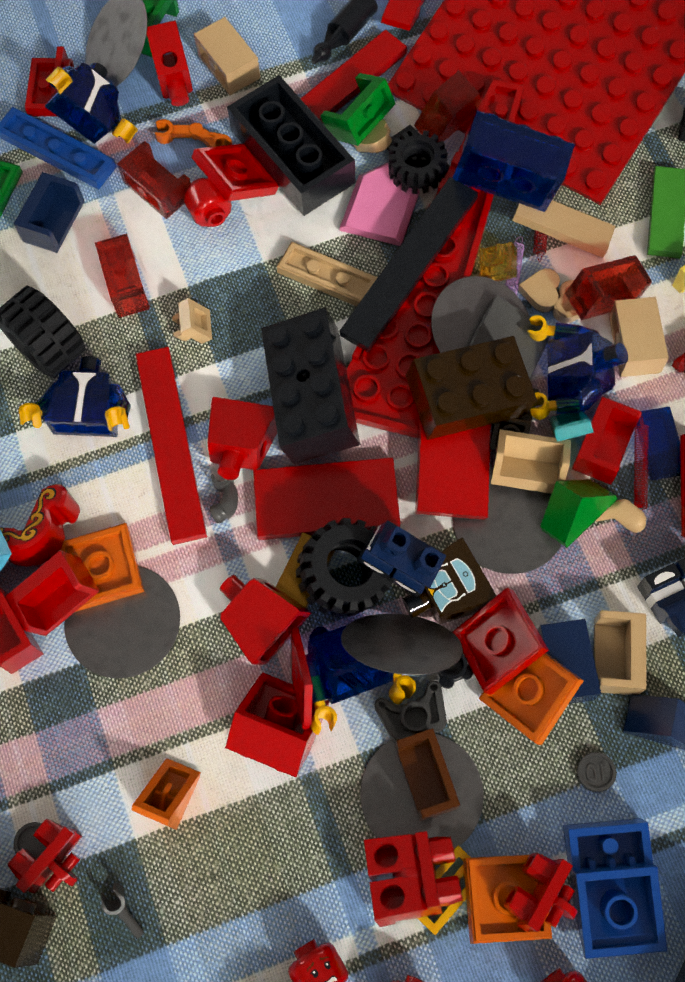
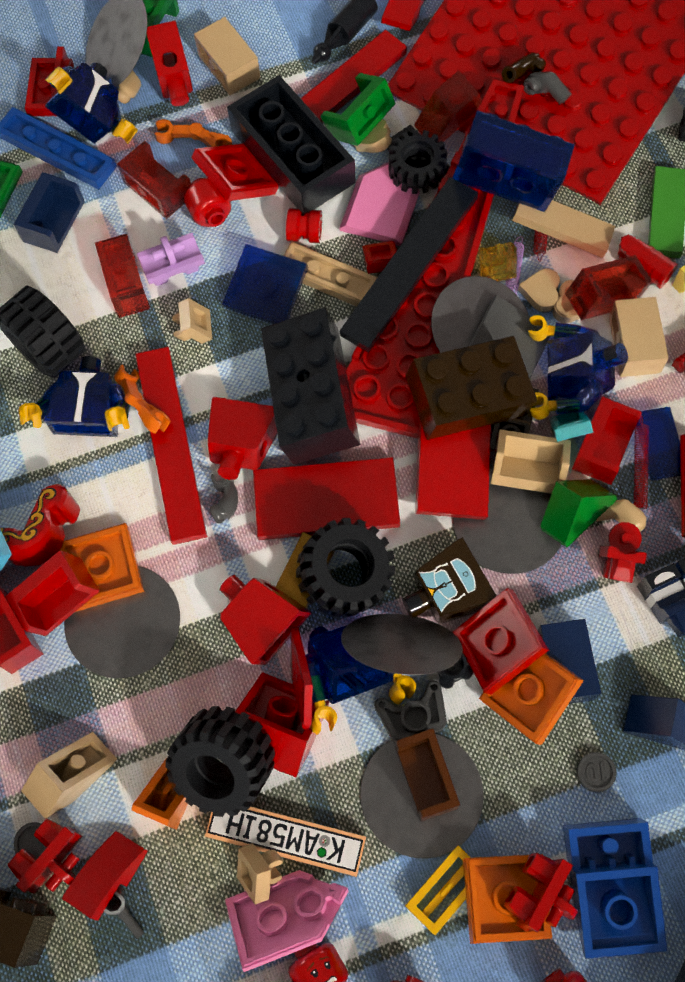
(67, 774): none -> tan slope
(103, 873): none -> red slope
(129, 88): none -> tan arm
(150, 415): none -> orange piece
(170, 259): none -> lavender hips
(205, 779): none -> black tyre
(258, 871): none -> tan tile
(265, 285): none -> clear blue tile
(291, 839): none -> tile
(291, 919): none -> bright pink tile
(307, 226): none -> red wheel
(378, 255): none -> red tile
(406, 878): red hips -> none
(412, 559): dark blue hips -> none
(530, 62): none -> dark brown arm
(546, 83): none -> dark grey arm
(620, 652): tan panel -> none
(622, 554): none -> red hips
(656, 264): none -> red hinge

